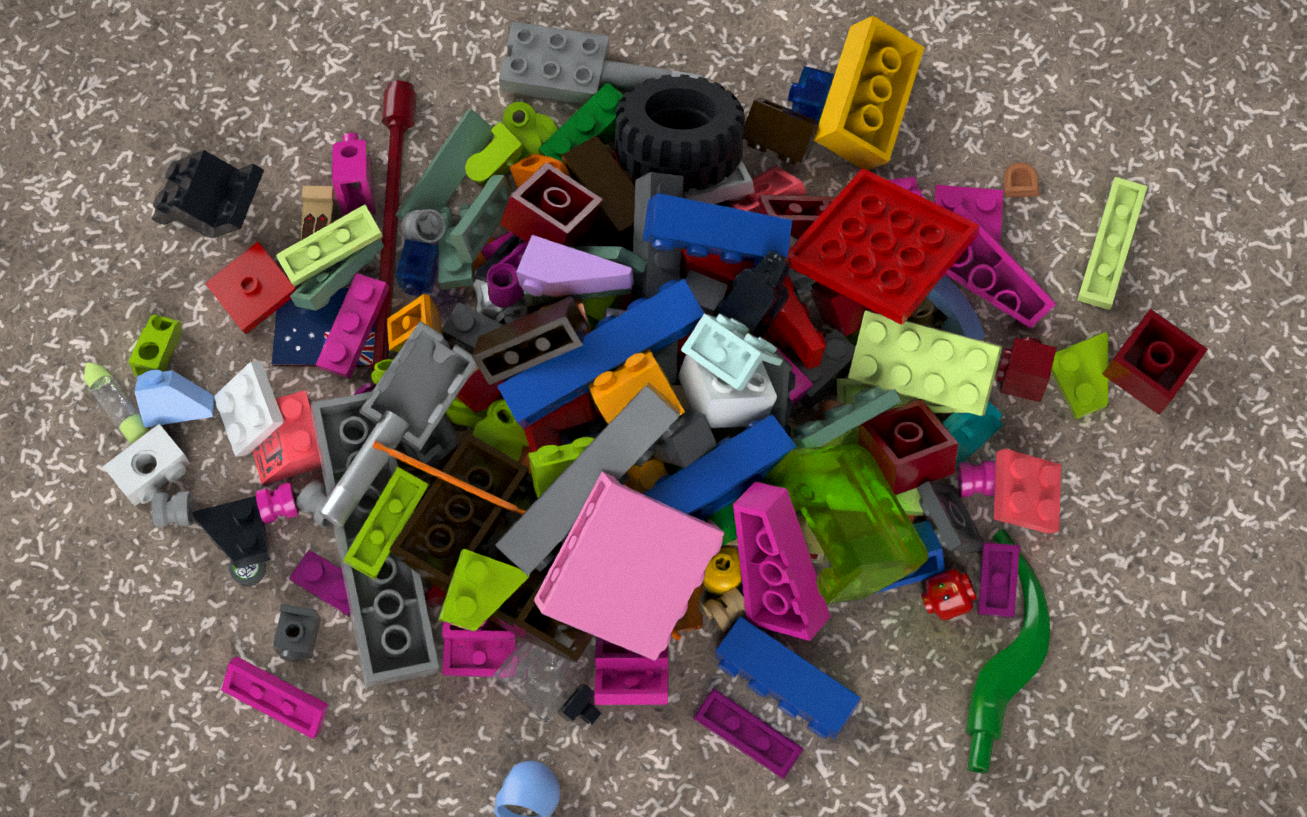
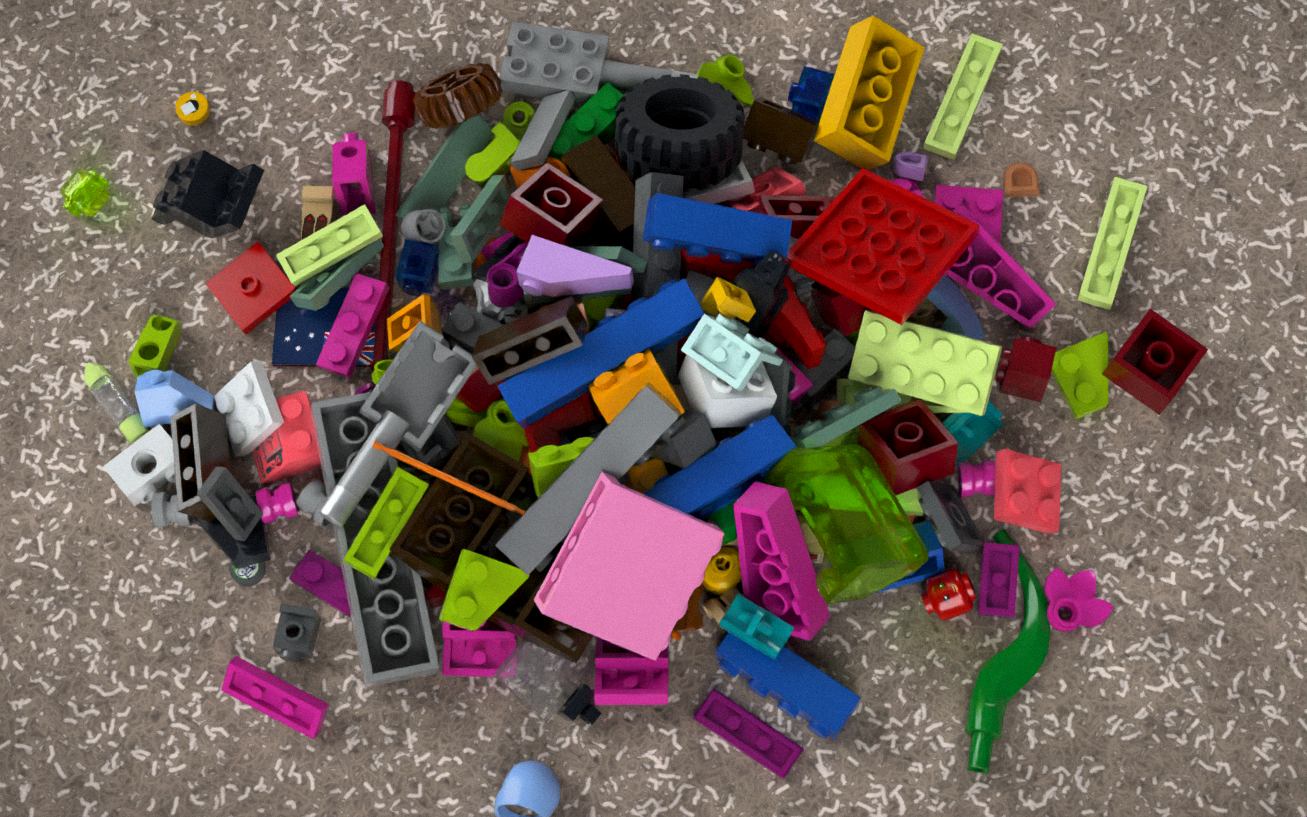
(85, 192): none -> clear neon green head
(192, 108): none -> yellow tile
(198, 448): none -> dark brown brick
(230, 503): none -> dark grey plate
(457, 95): none -> reddish brown gear
(543, 130): none -> light grey tile
(728, 72): none -> lime plate
(728, 301): none -> yellow bracket
(756, 626): none -> teal hips
(910, 165): none -> lavender tile
(962, 96): none -> yellowish green plate
(1077, 597): none -> dark pink plate

